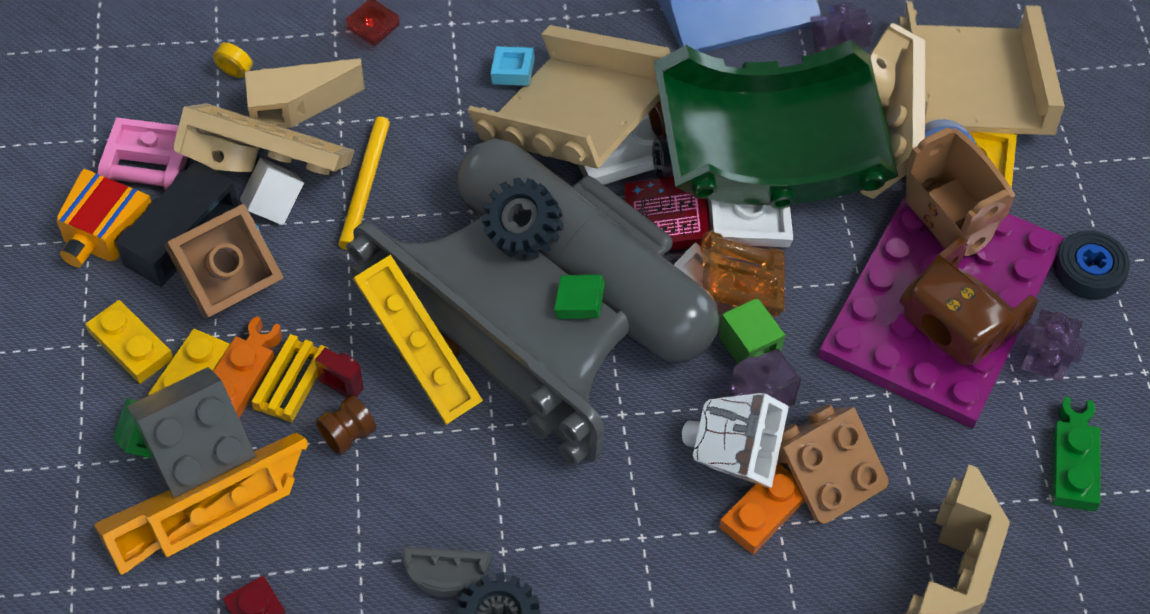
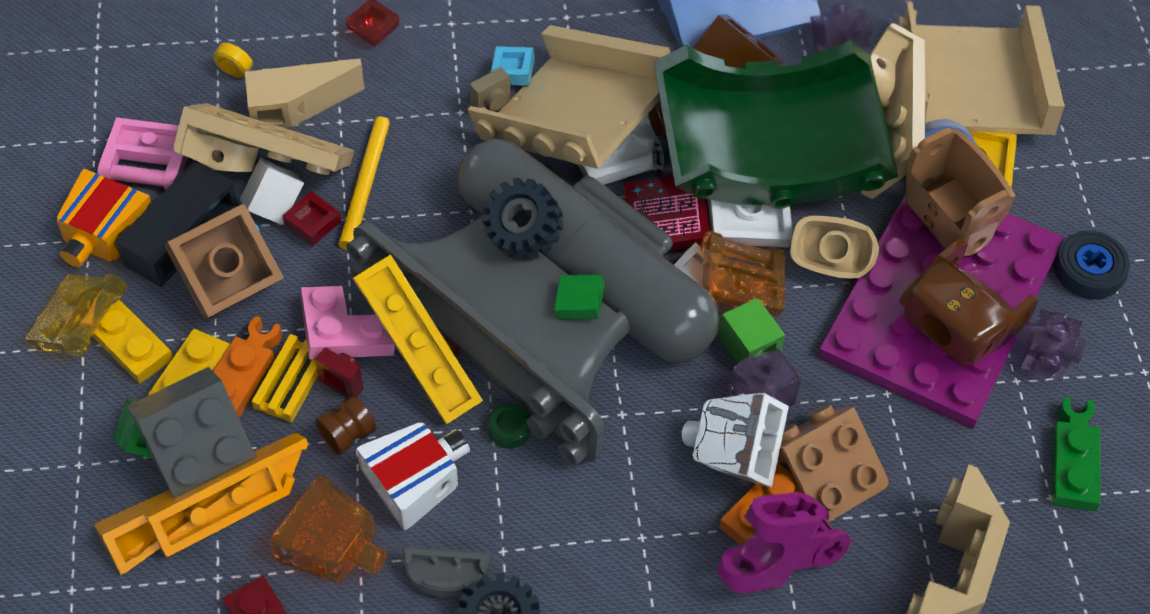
(75, 313): none -> clear yellow plate
(312, 218): none -> dark red plate
(328, 534): none -> clear orange torso
(331, 327): none -> bright pink plate
(412, 469): none -> torso
(491, 90): none -> dark tan plate
(508, 426): none -> dark green tile
(734, 44): none -> reddish brown panel
(788, 537): none -> magenta piece
(834, 246): none -> tan piece

